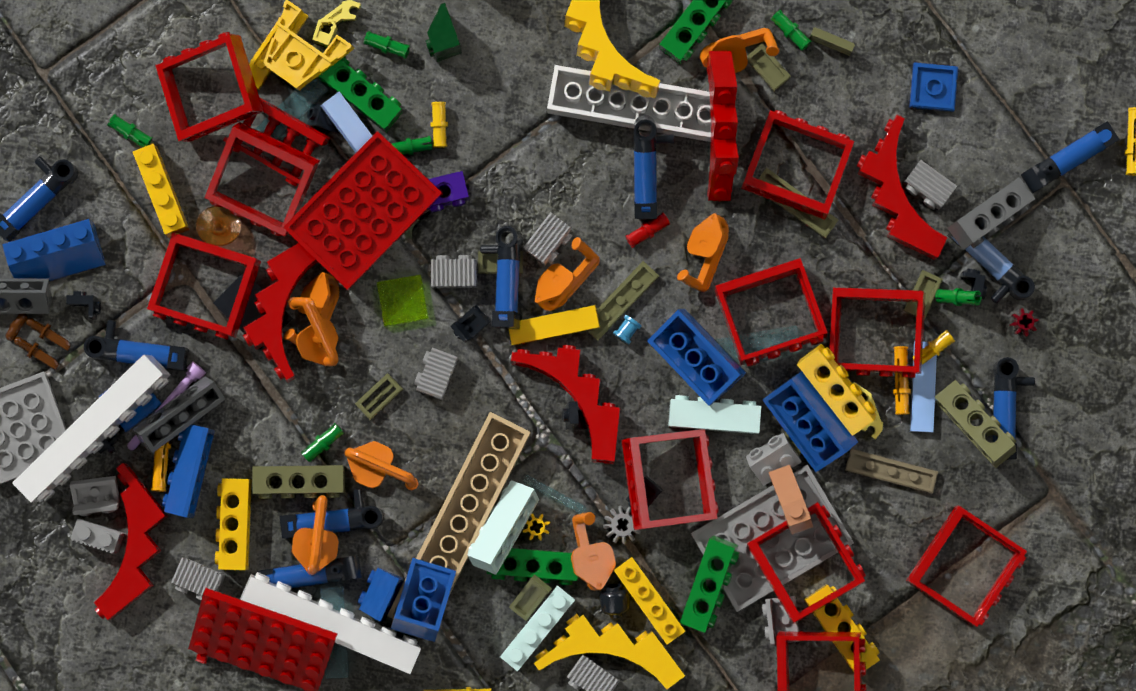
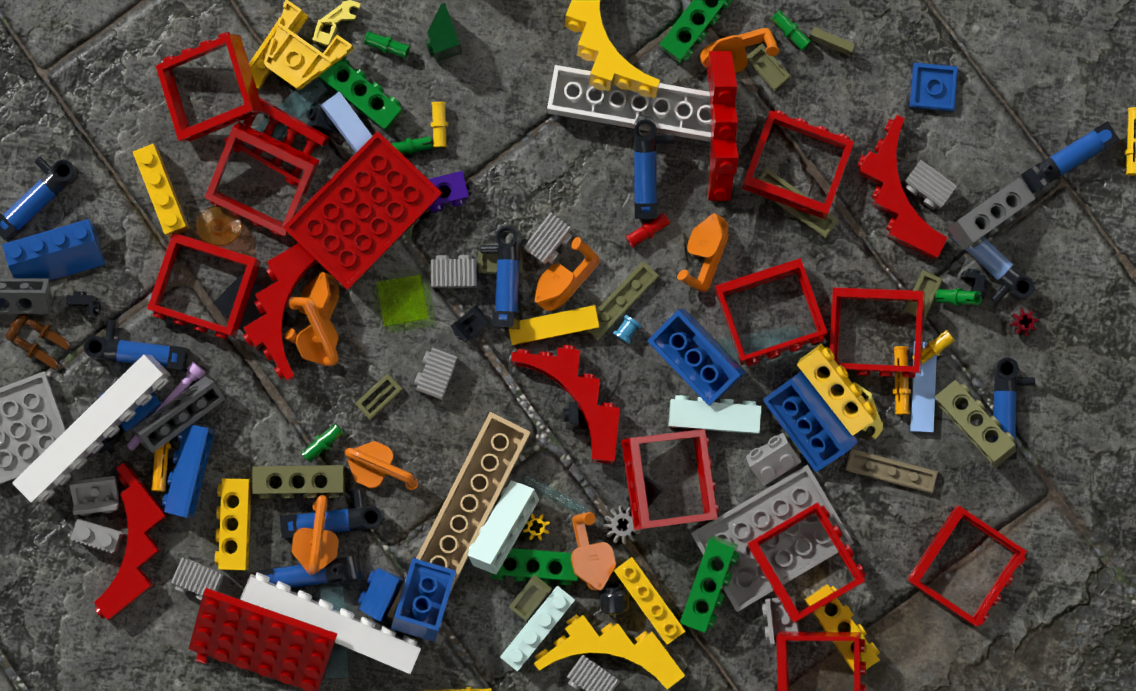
(129, 131): green pin -> none
(791, 499): nougat slope -> none

